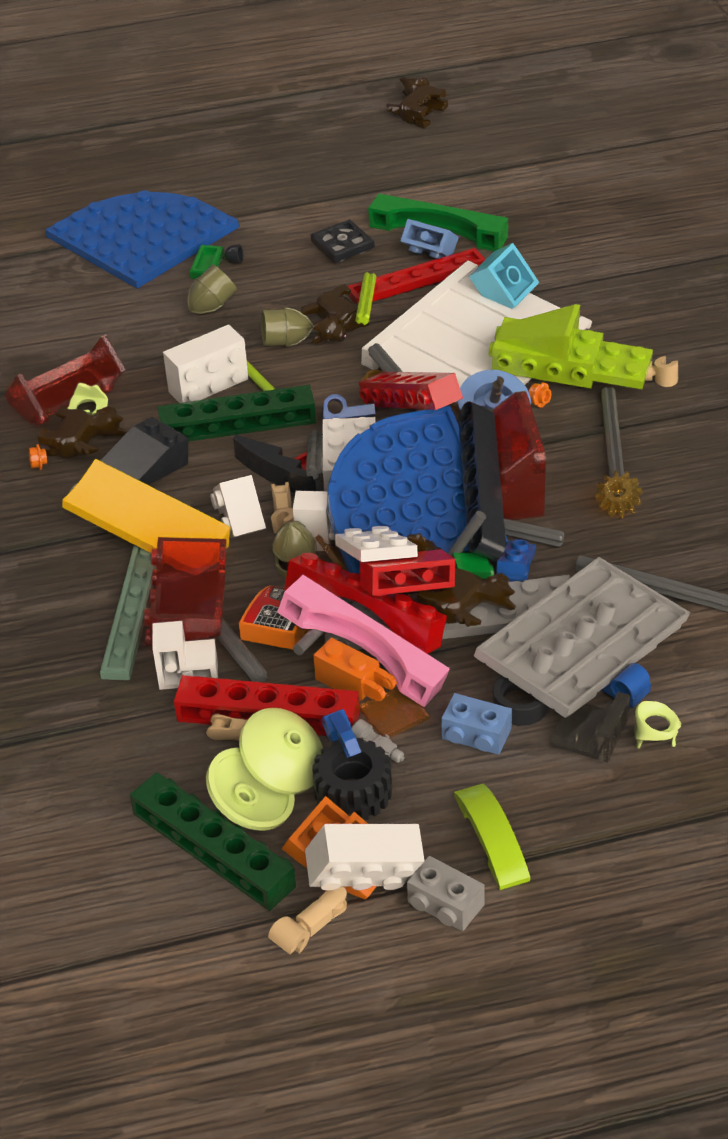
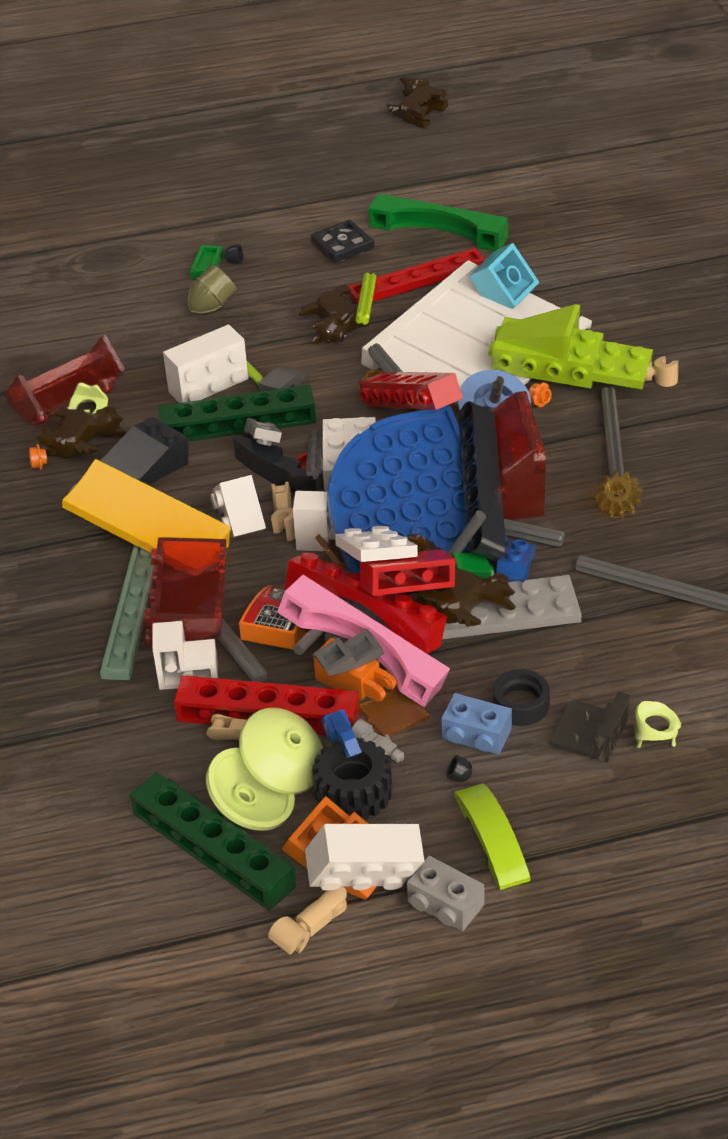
(141, 233): blue plate -> none
(264, 433): none -> light grey plate
(282, 378): none -> dark grey slope
(284, 327): olive helmet -> none
(291, 542): olive helmet -> none
(347, 412): plate -> none
(354, 653): none -> dark grey slope
(429, 239): medium blue brick -> none
(459, 769): none -> black hinge
(581, 636): light grey piece -> none
(632, 681): blue plate -> none

